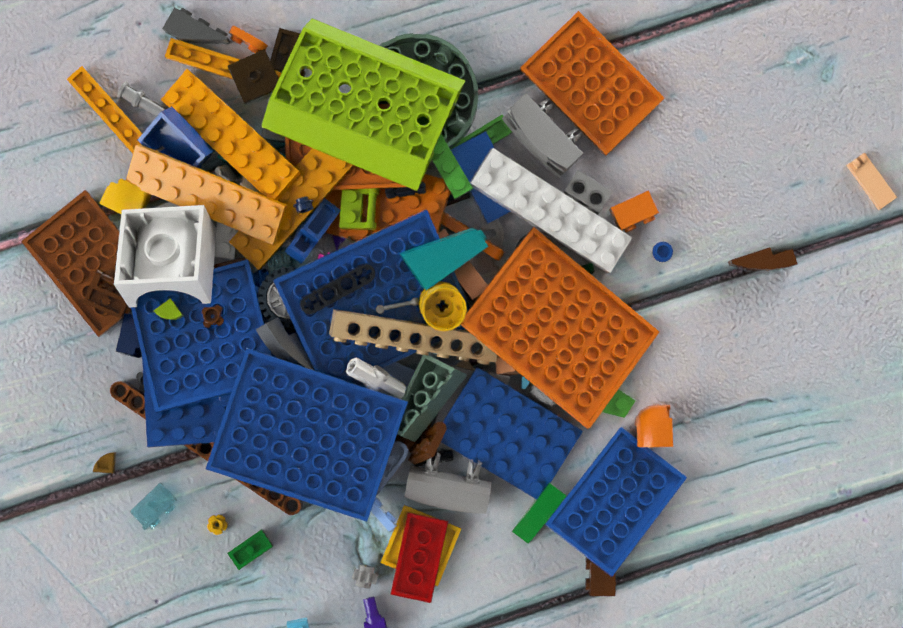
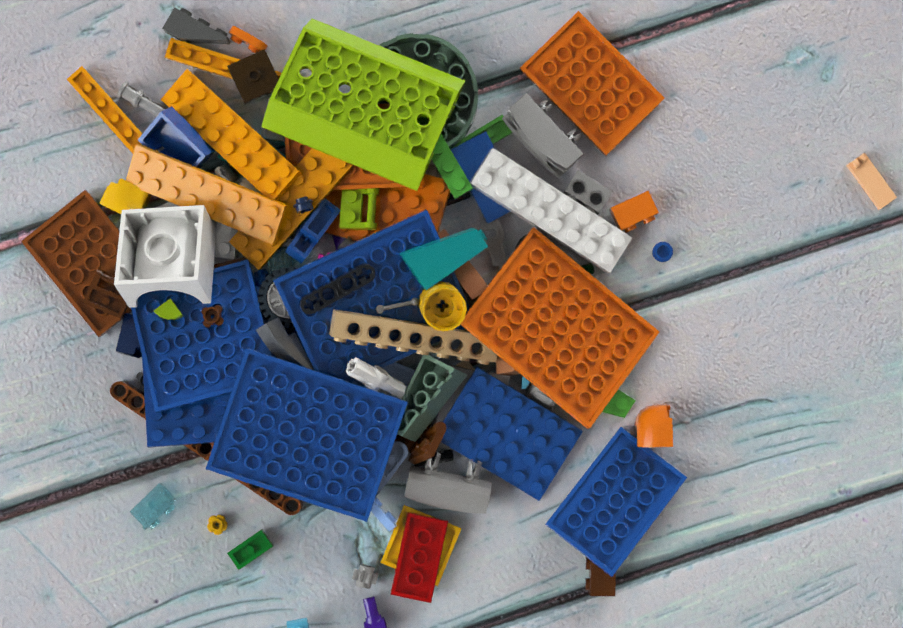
(106, 463): pearl gold tile -> none
(282, 49): dark brown plate -> none
(404, 191): black axle -> none
(457, 226): orange beam -> none
(539, 513): green slope -> none
(765, 260): reddish brown slope -> none

